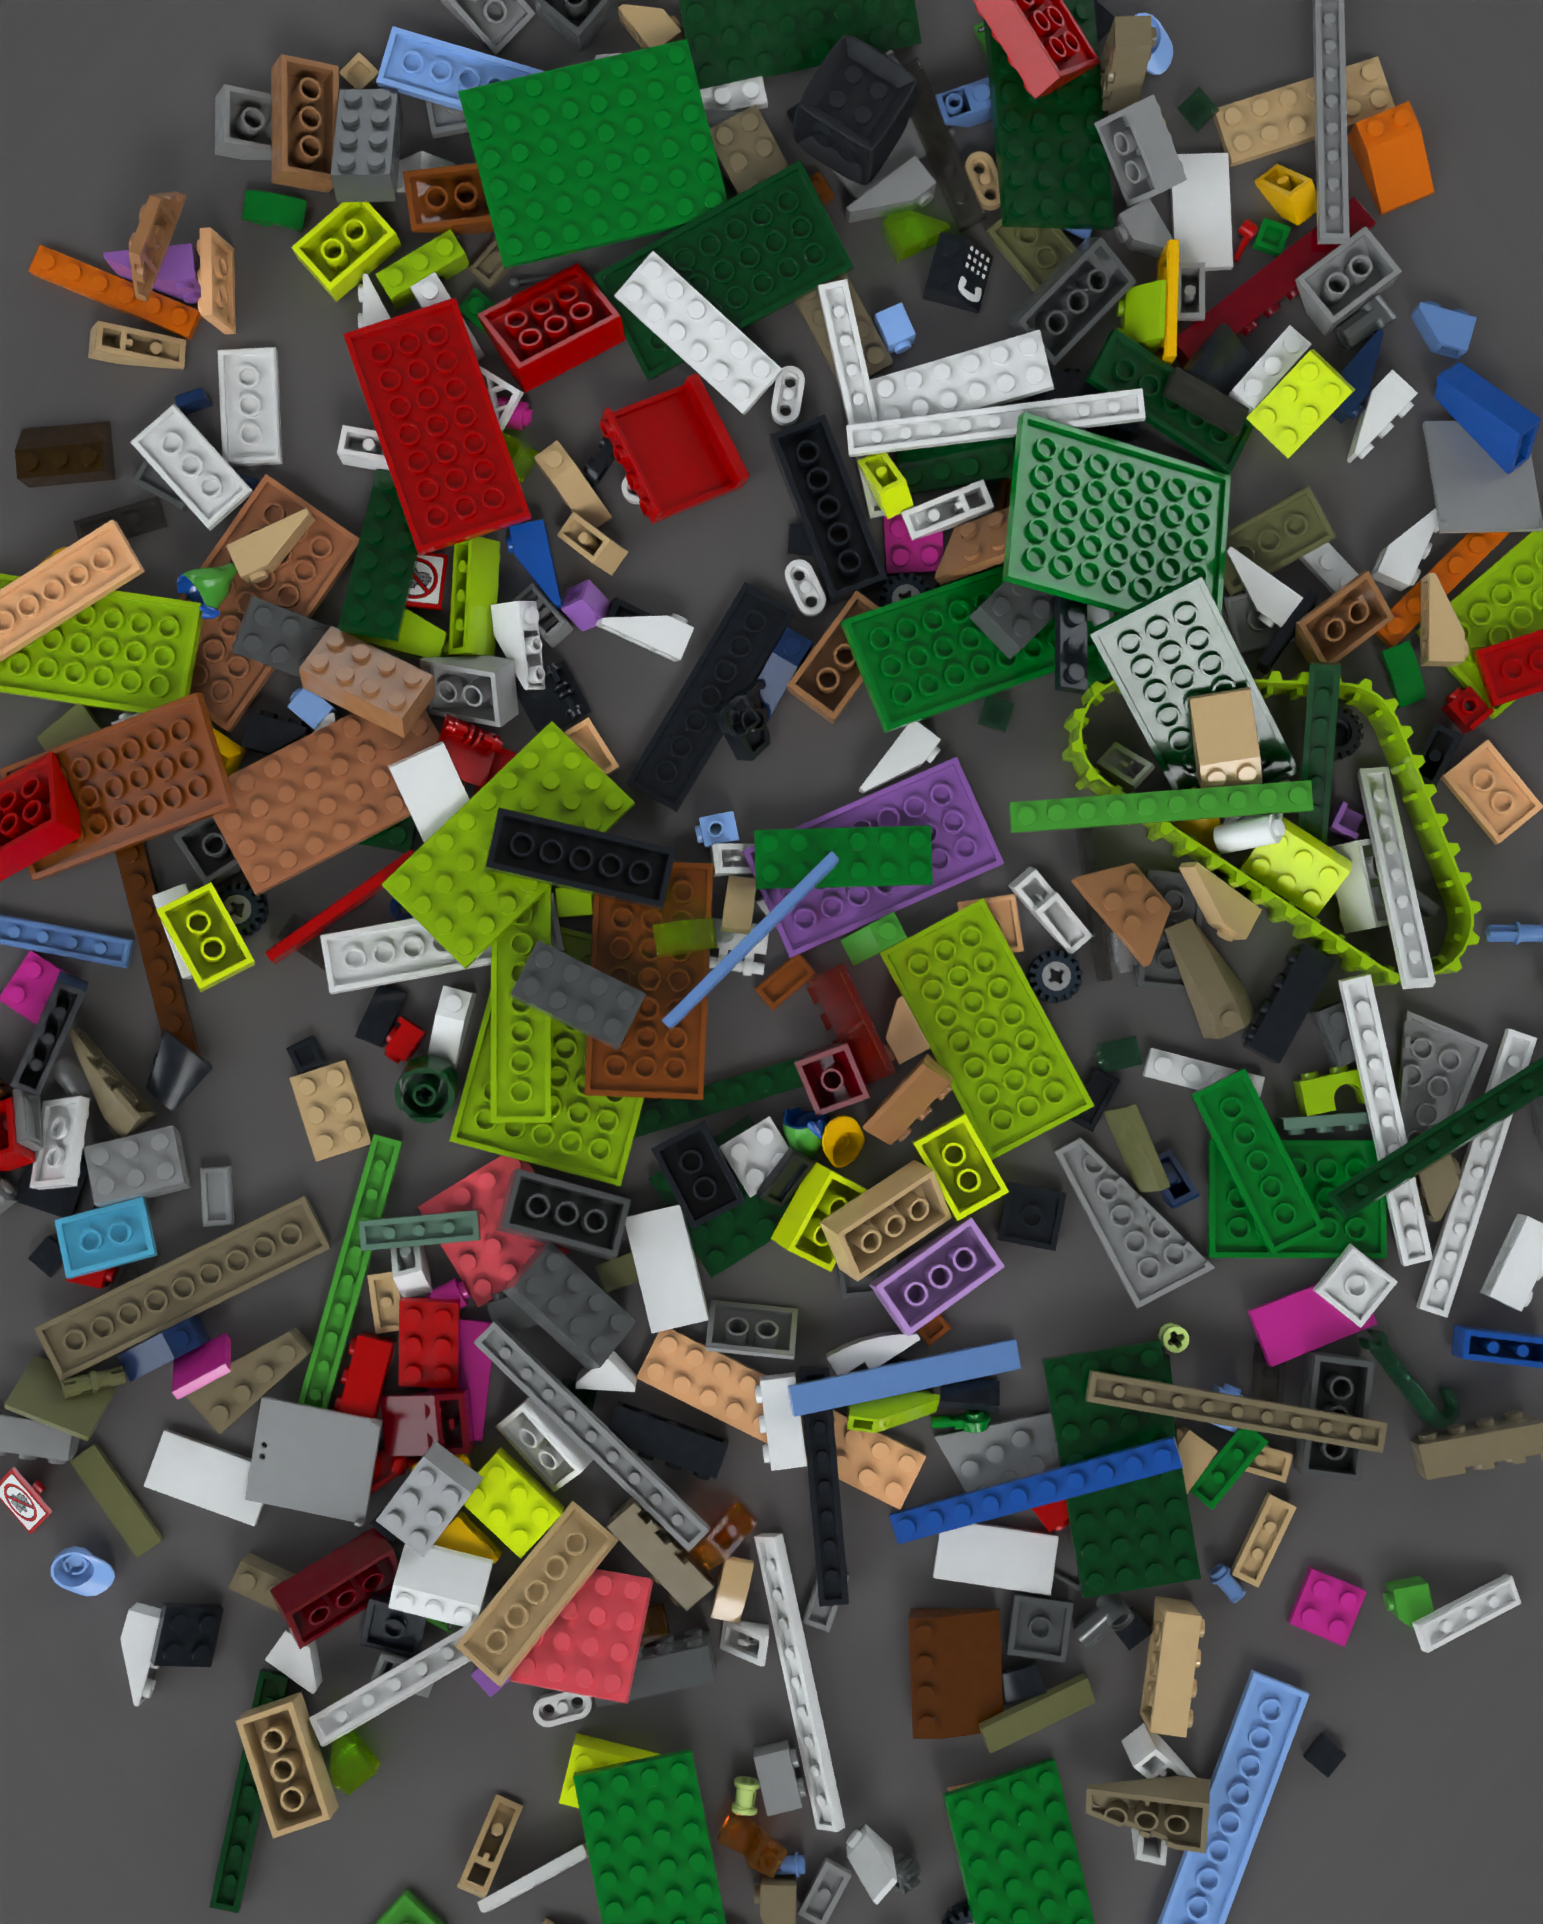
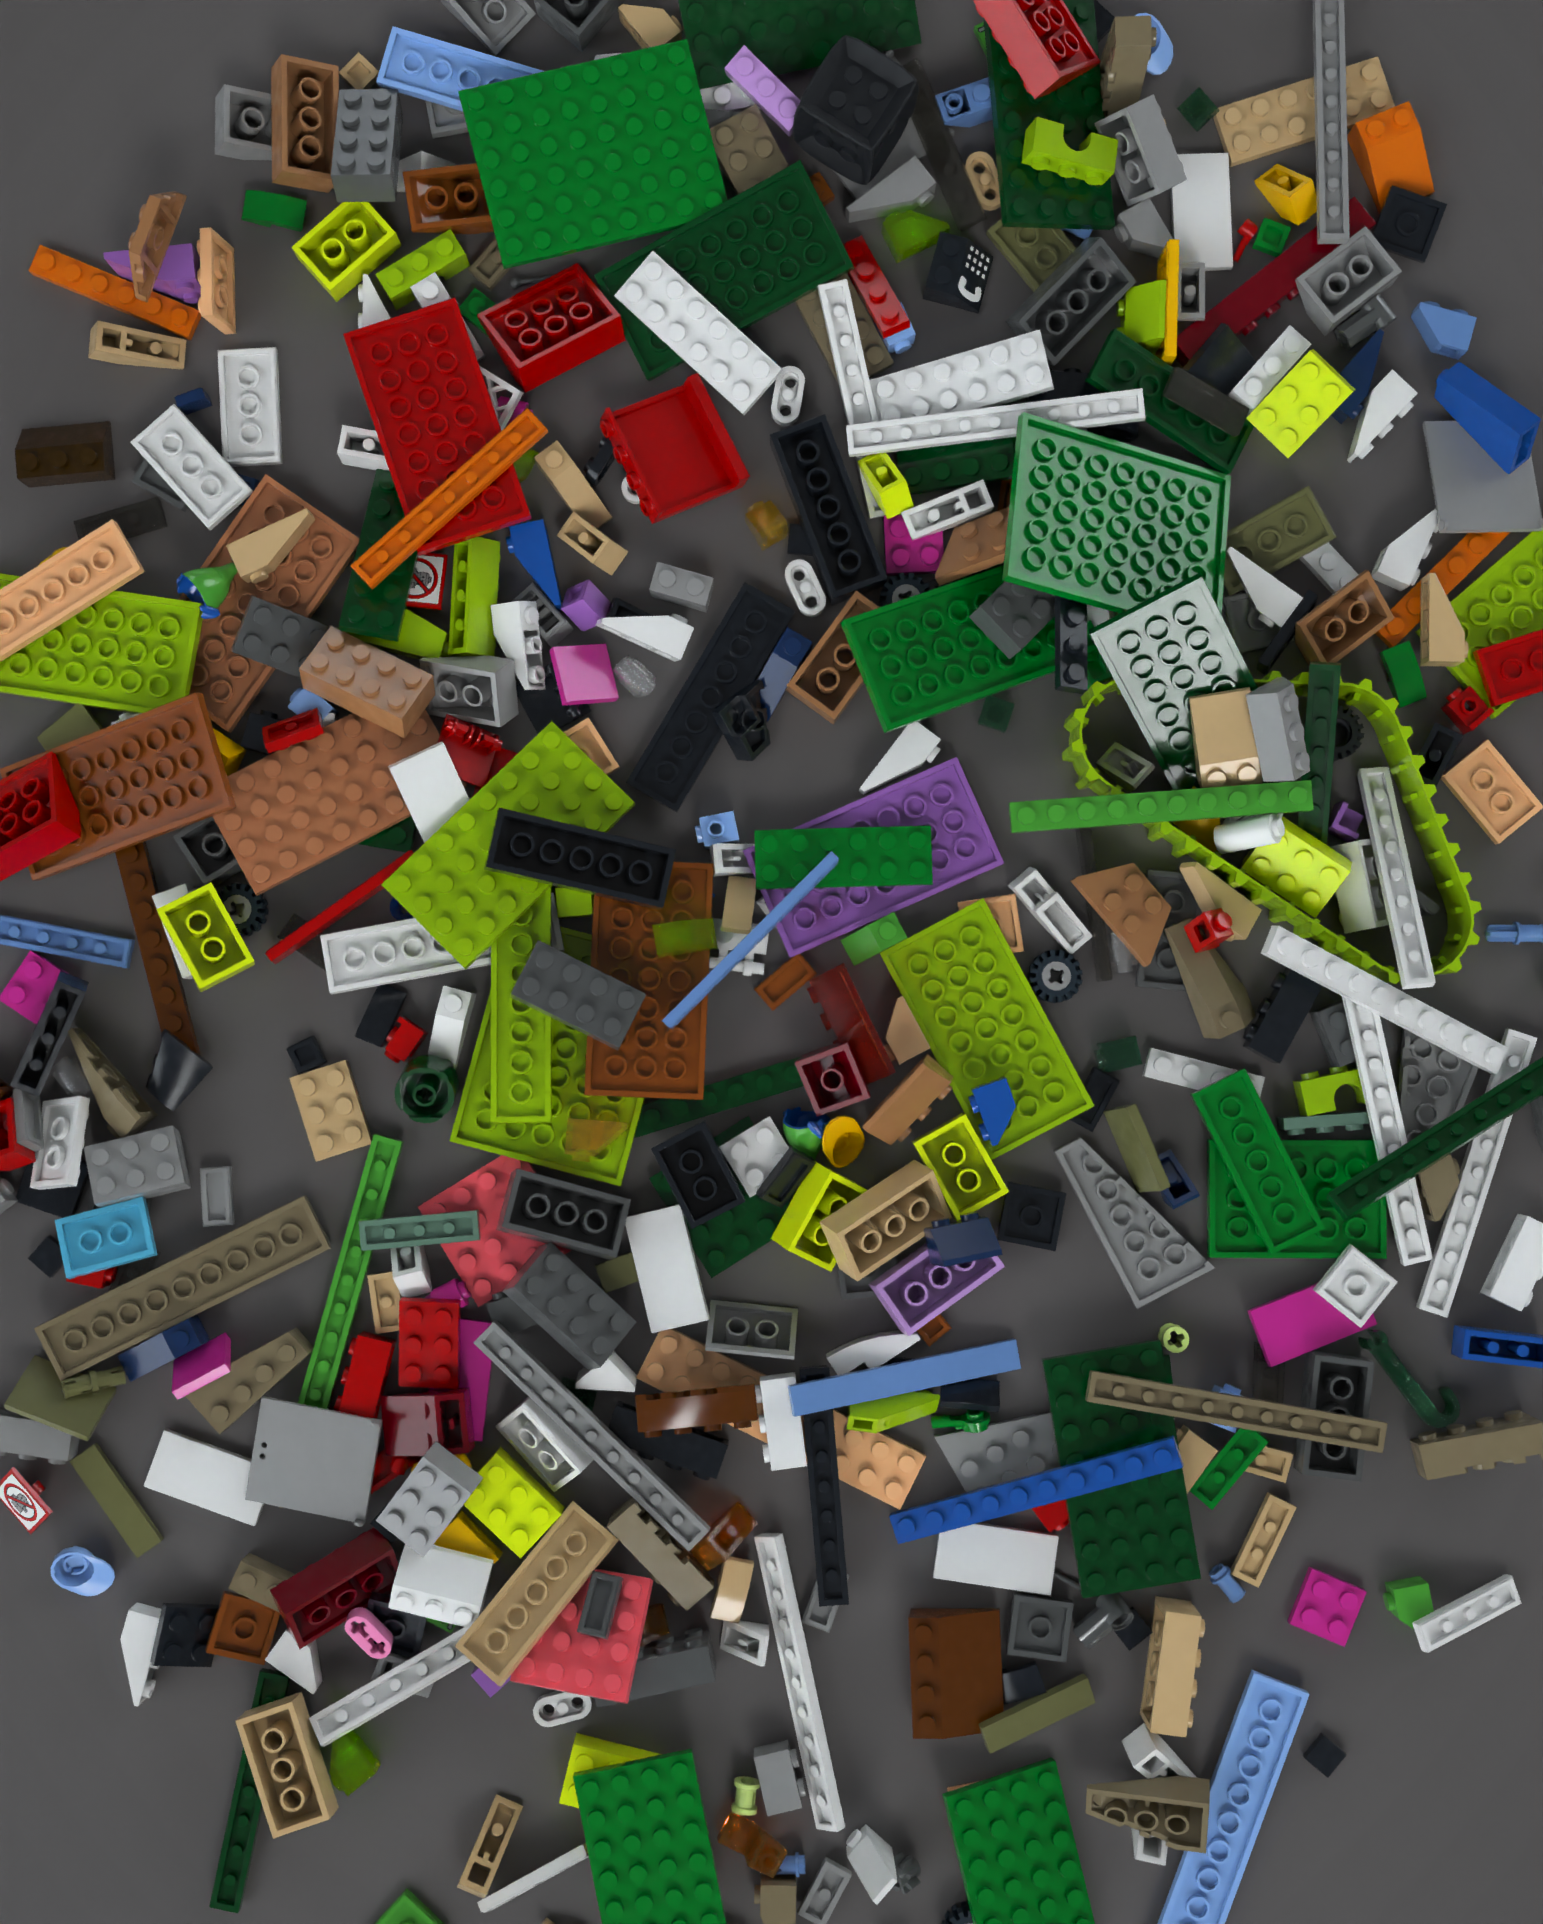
(242, 1629): none -> dark orange plate
(293, 730): none -> red plate
(366, 1634): none -> bright pink beam
(449, 498): none -> orange tile
(584, 674): none -> dark pink tile
(591, 1137): none -> clear yellow slope
(600, 1605): none -> dark grey tile
(635, 677): none -> clear brick
(681, 587): none -> light grey brick
(696, 1408): none -> reddish brown wedge
(763, 88): none -> lavender brick
(766, 524): none -> clear yellow slope
(875, 289): none -> red plate
(961, 1240): none -> dark blue slope
(995, 1106): none -> blue slope
(1047, 150): none -> lime arch
(1216, 927): none -> red brick
(1278, 731): none -> light grey slope
(1383, 999): none -> white plate
(1408, 223): none -> black plate

